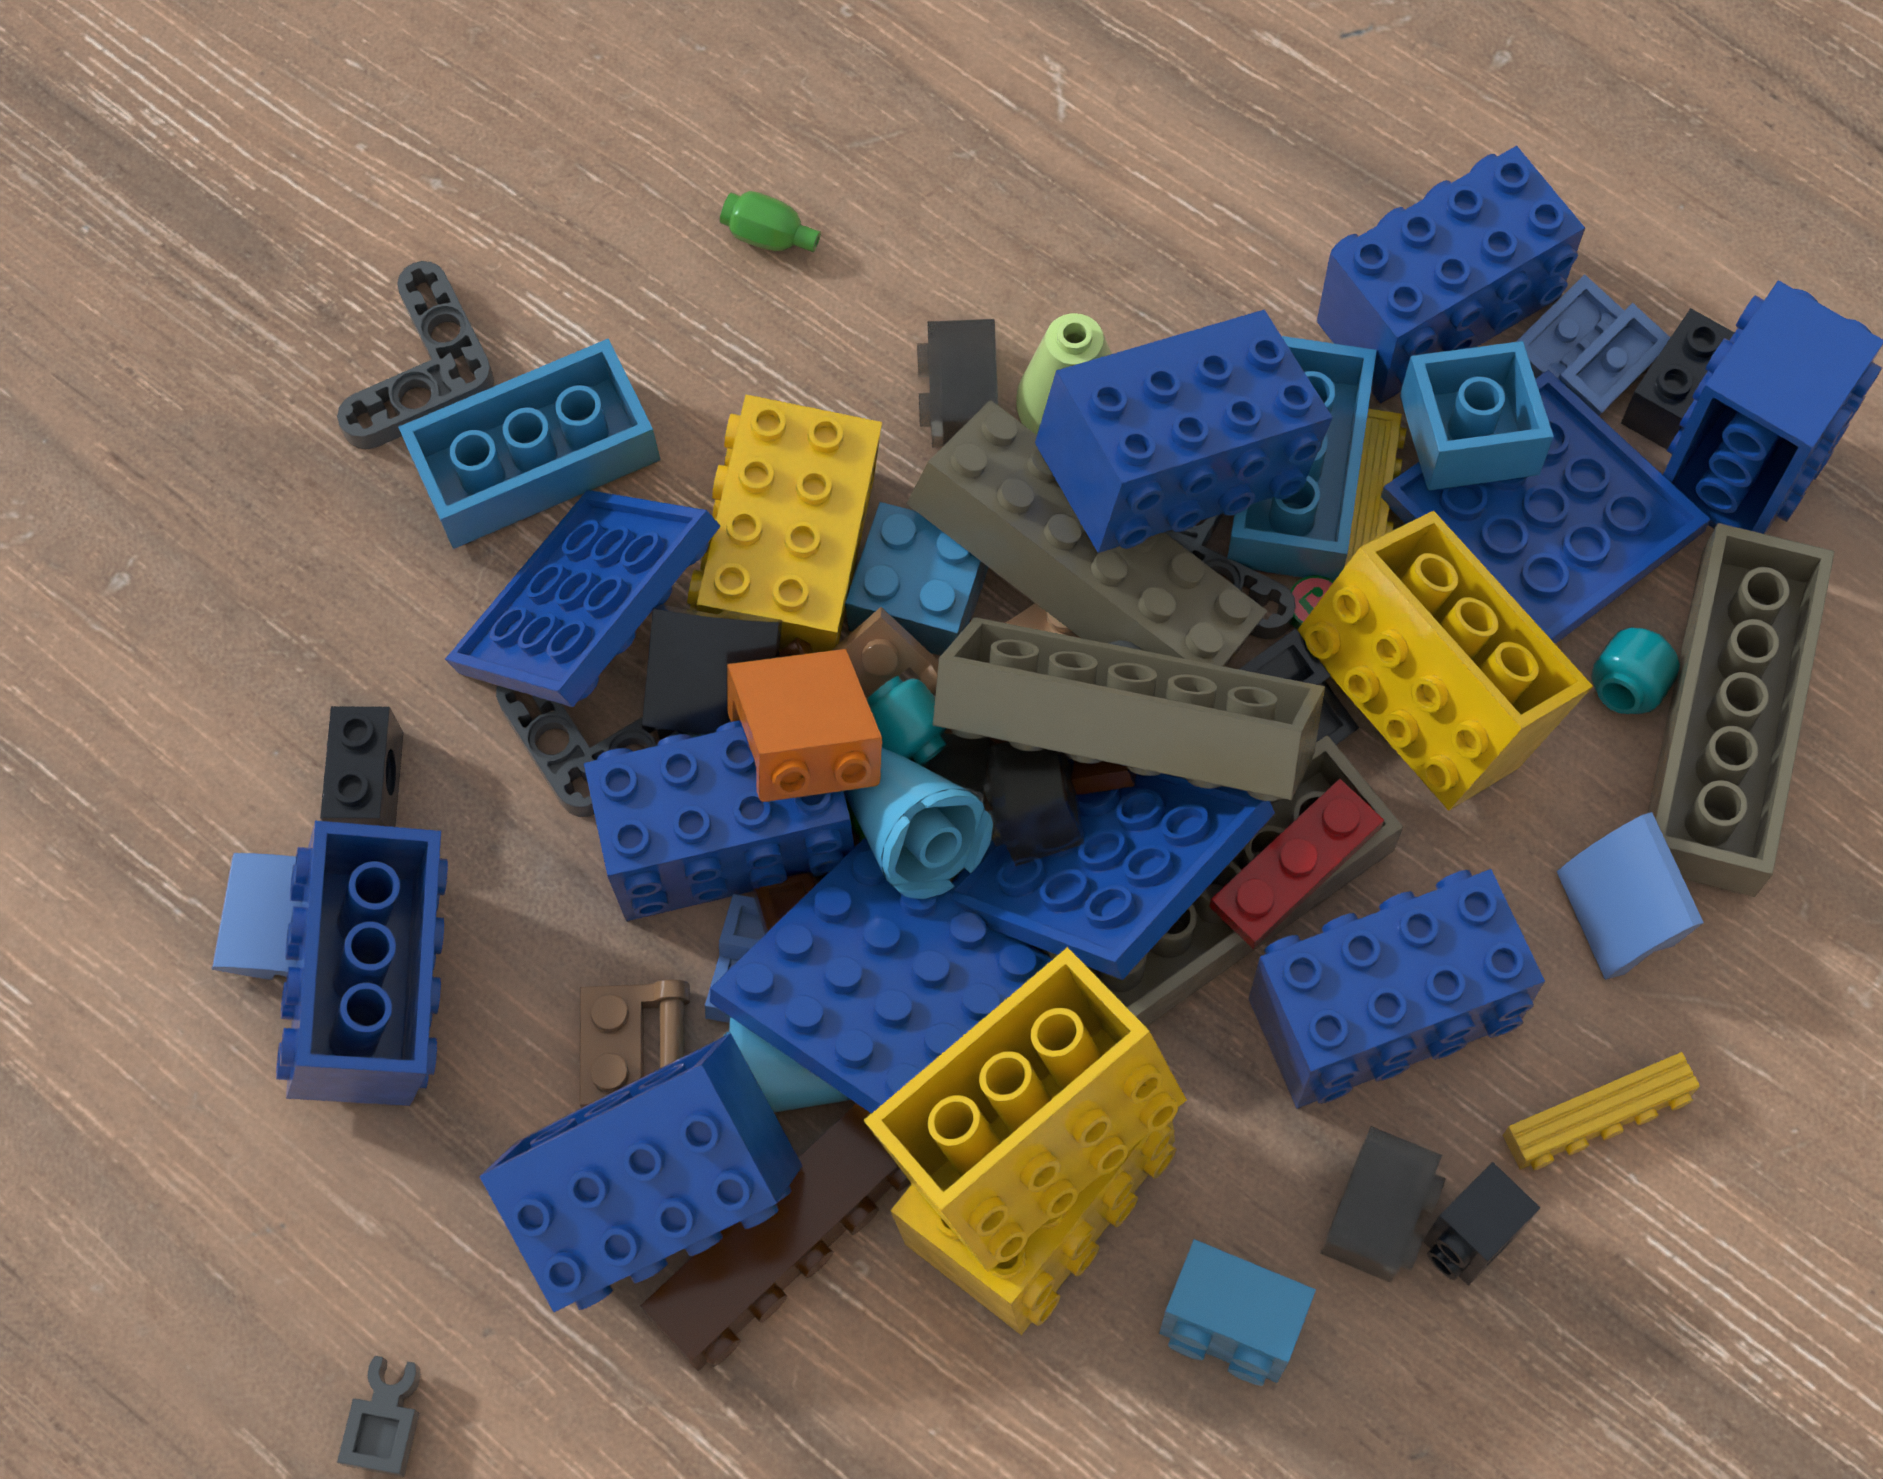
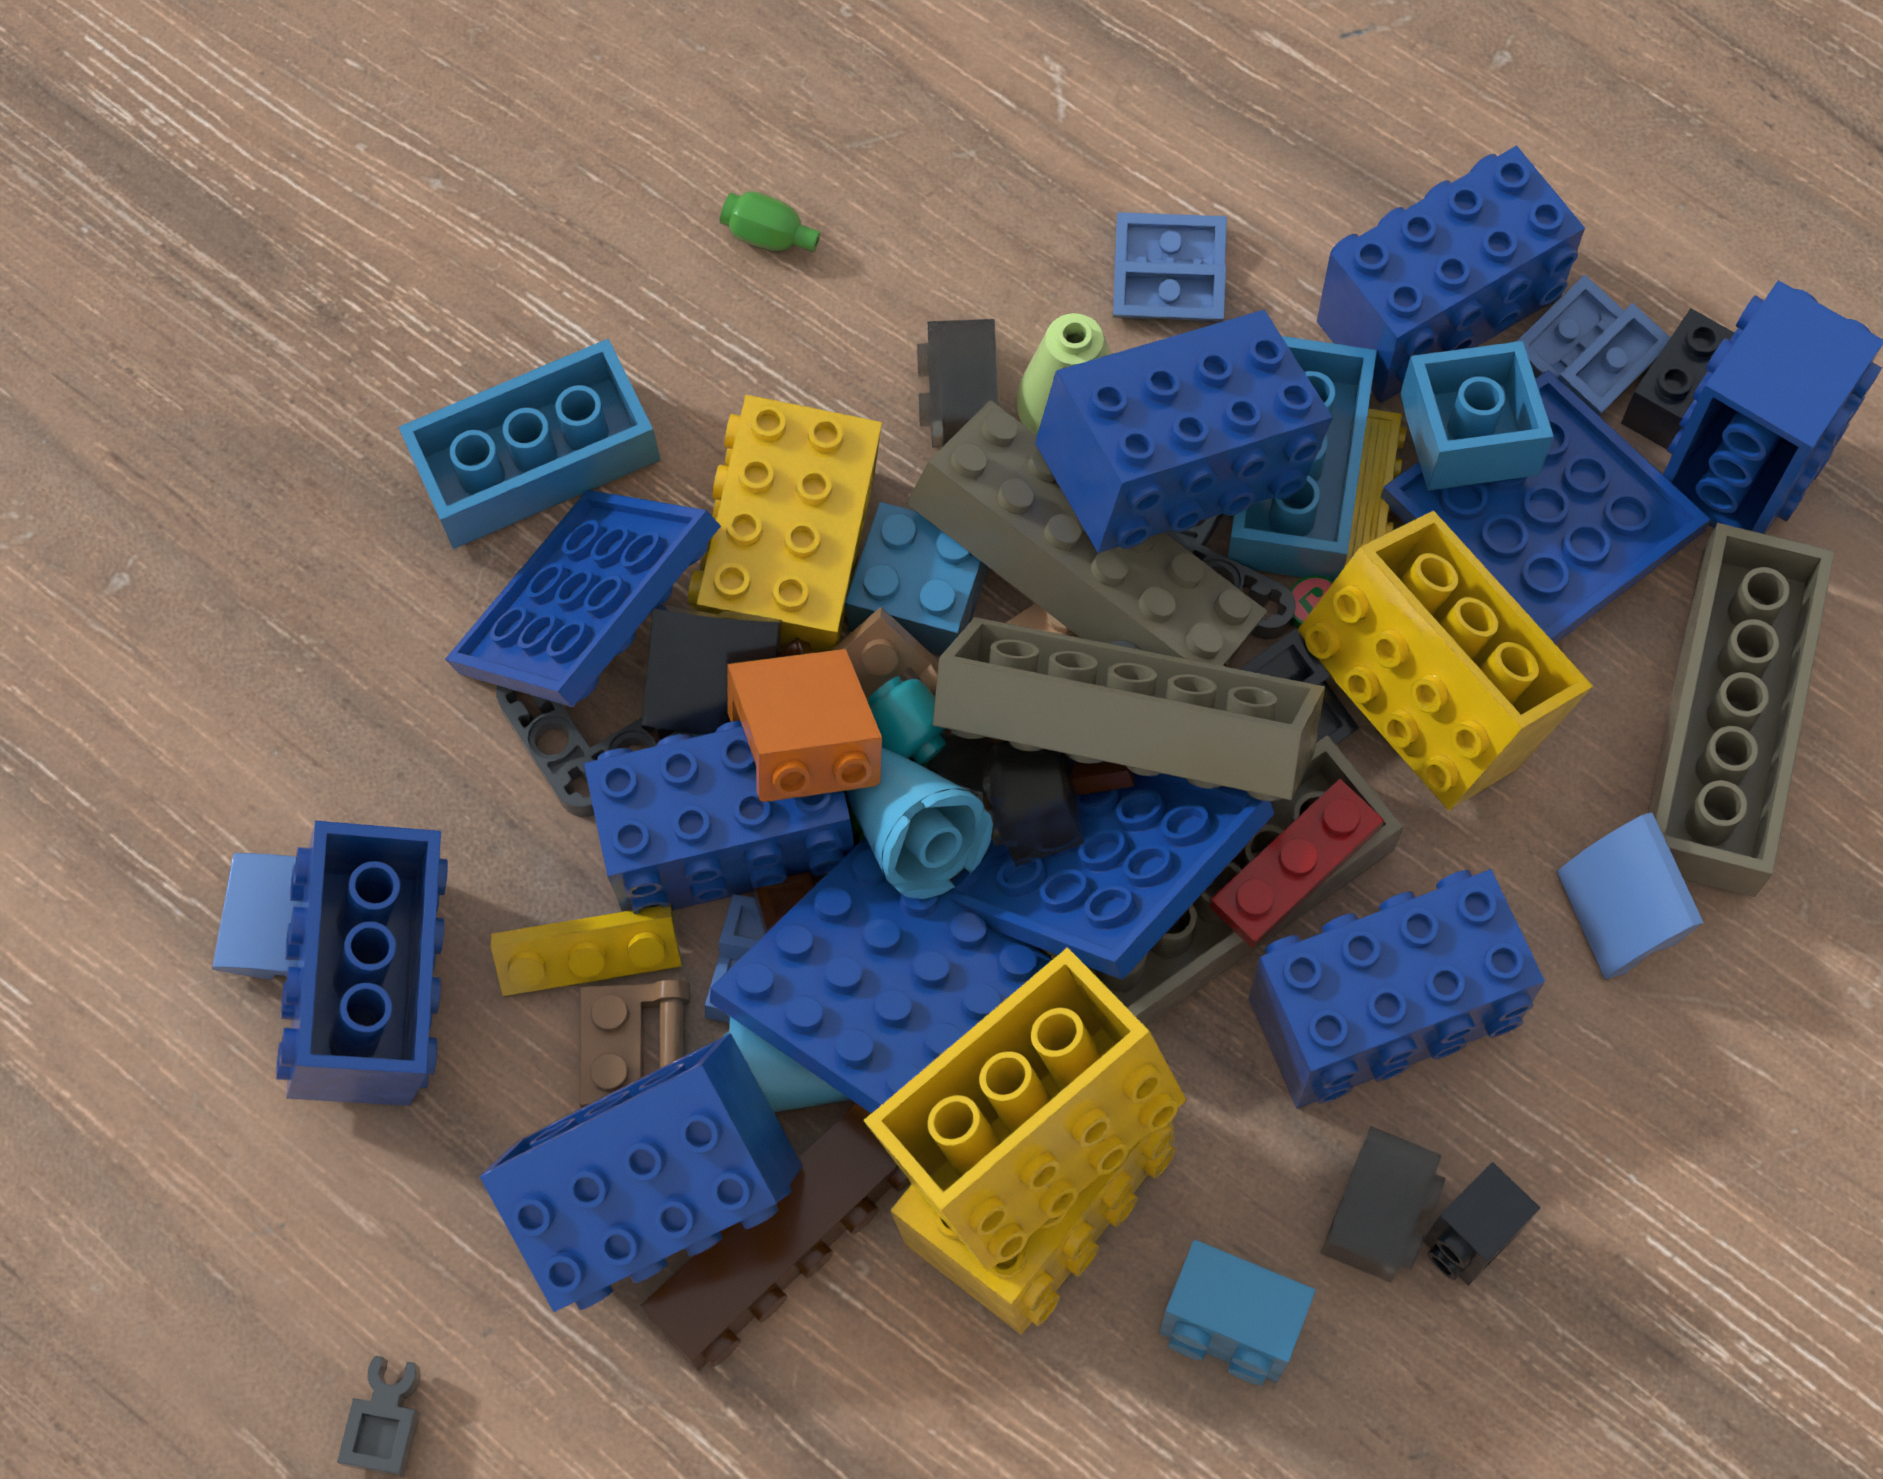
(362, 766): black brick -> none
(436, 375): dark grey beam -> none
(585, 950): none -> yellow plate
(1170, 267): none -> medium blue slope
(1601, 1112): yellow piece -> none
(1635, 671): teal head -> none

